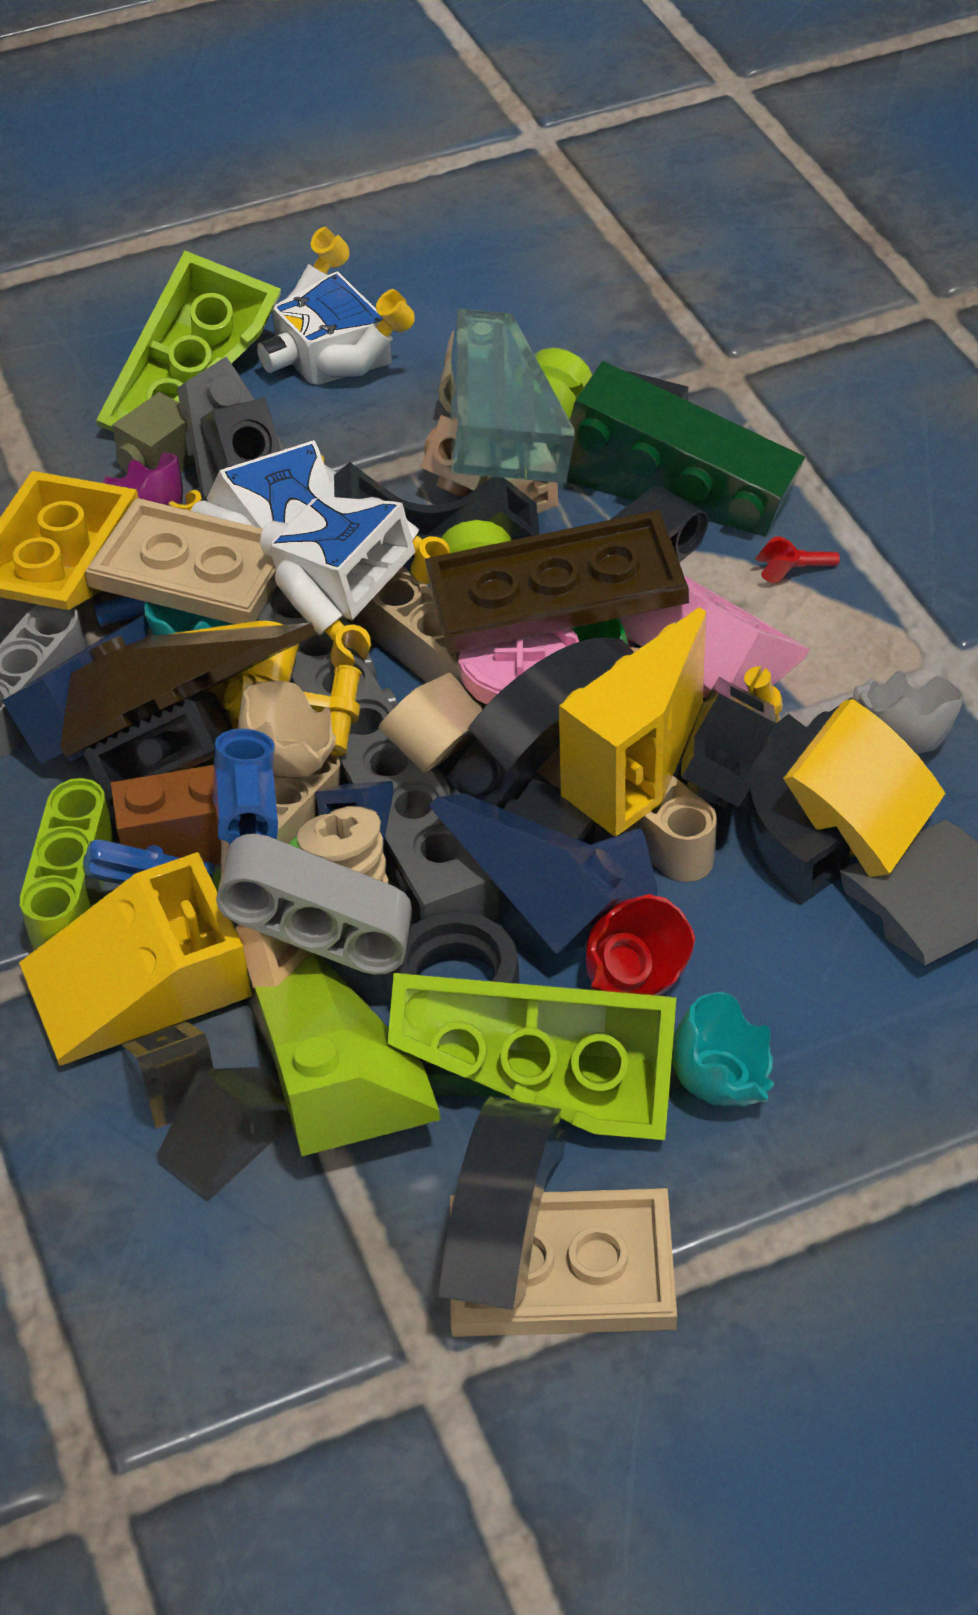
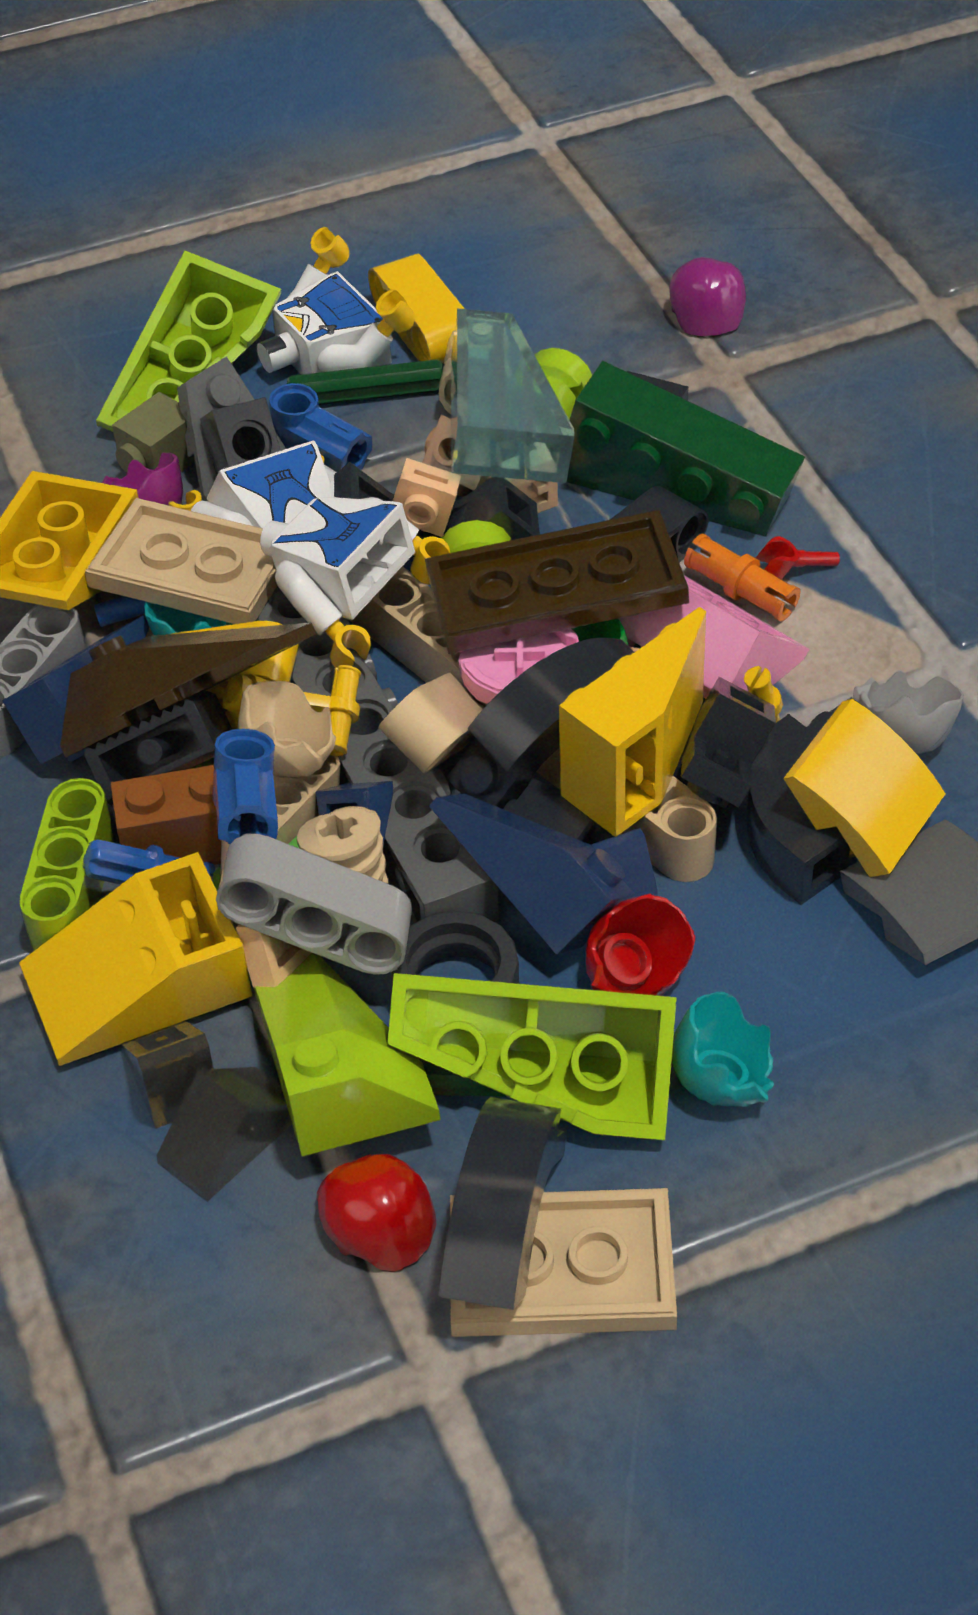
(301, 420): none -> blue piece
(373, 381): none -> dark green axle
(377, 1211): none -> red hair
(427, 495): none -> light nougat bracket
(428, 298): none -> yellow beam
(707, 296): none -> magenta hair
(742, 577): none -> orange pin

